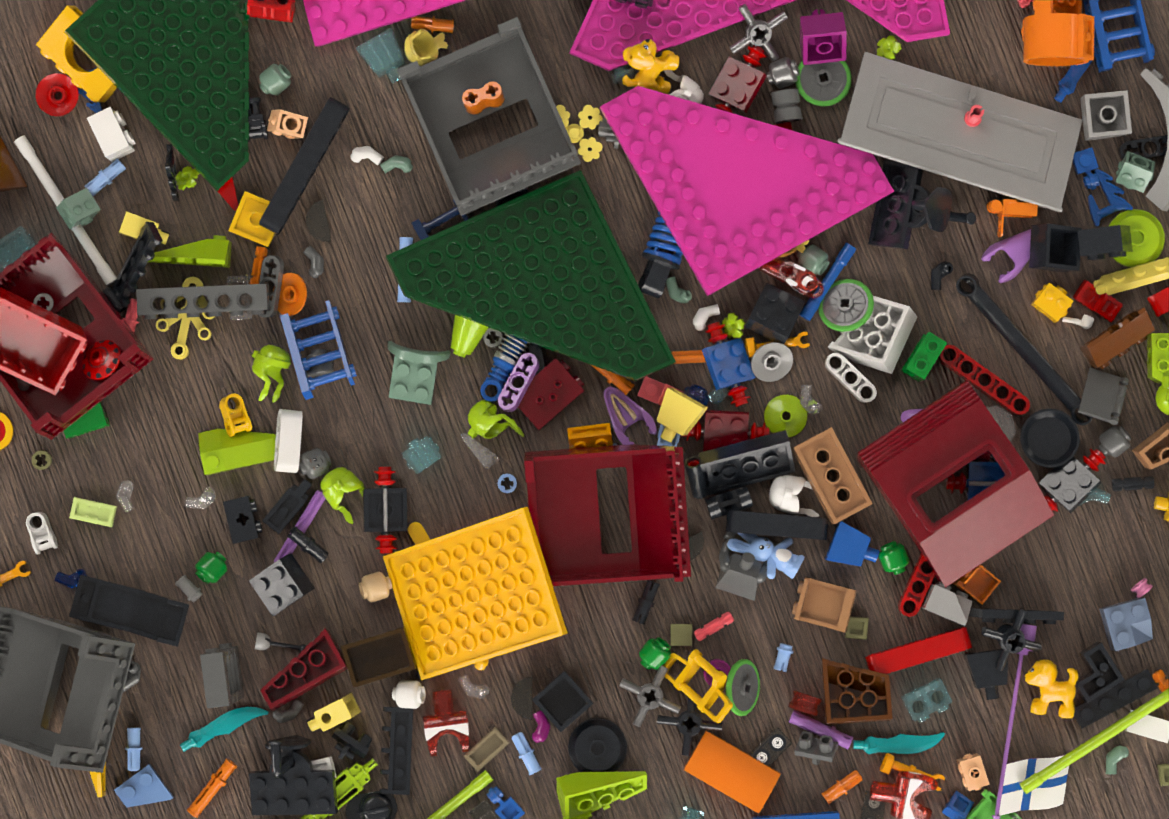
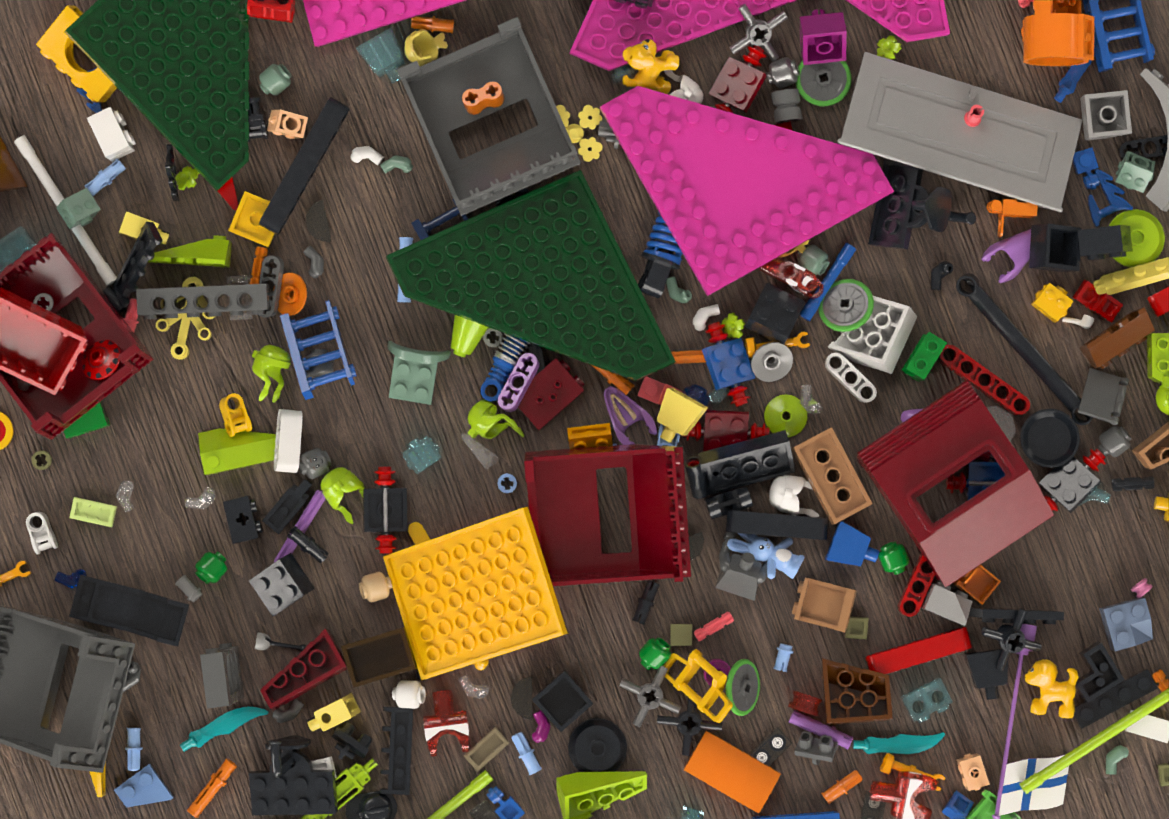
(46, 94): red dish -> none

